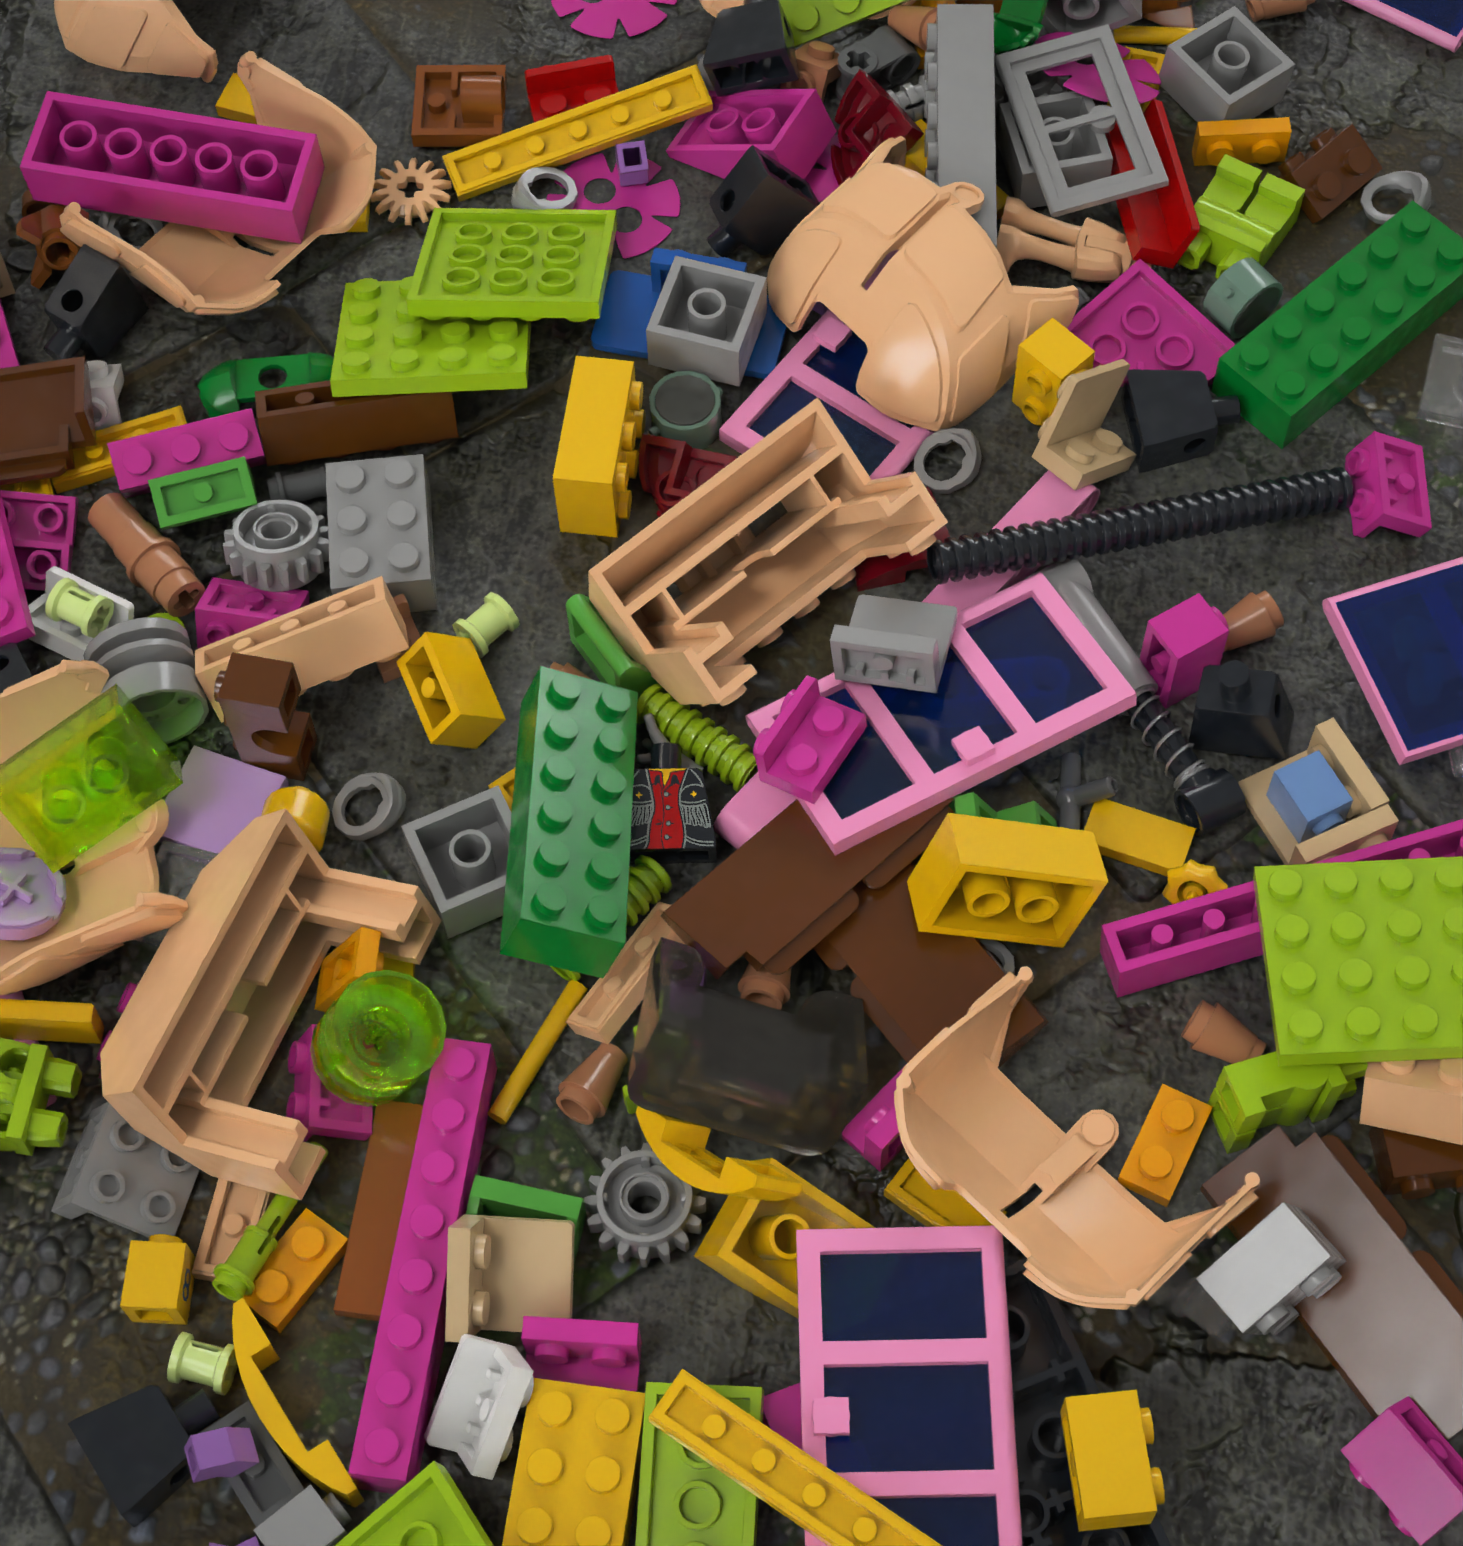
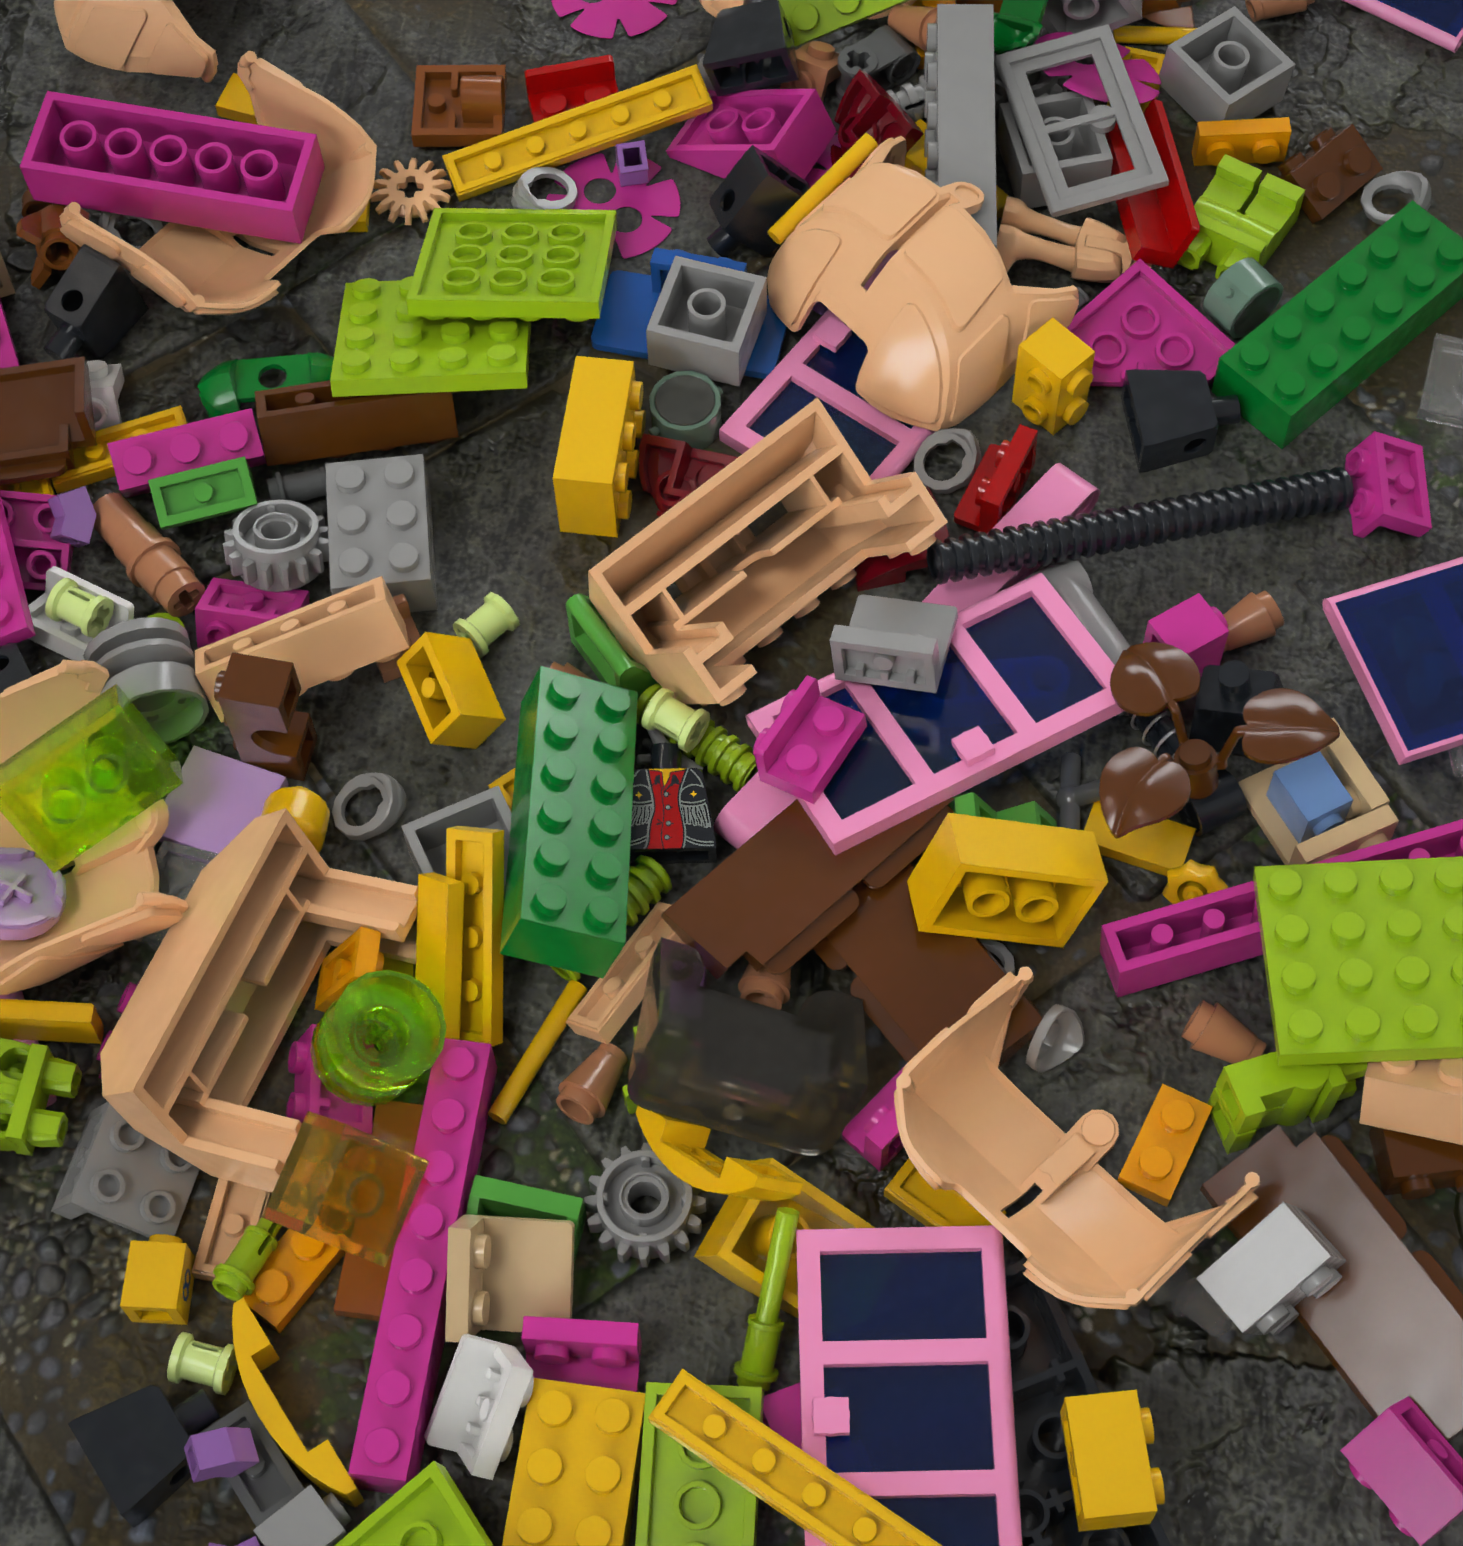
(73, 517): none -> medium lavender piece
(346, 1188): none -> clear yellow brick
(441, 943): none -> yellow tile
(478, 861): none -> yellow plate
(675, 719): none -> yellowish green bush
(765, 1326): none -> lime pin
(823, 188): none -> yellow bar
(998, 481): none -> red bracket
(1055, 1039): none -> light grey piece
(1072, 437): tan bracket -> none
(1146, 789): none -> reddish brown plant

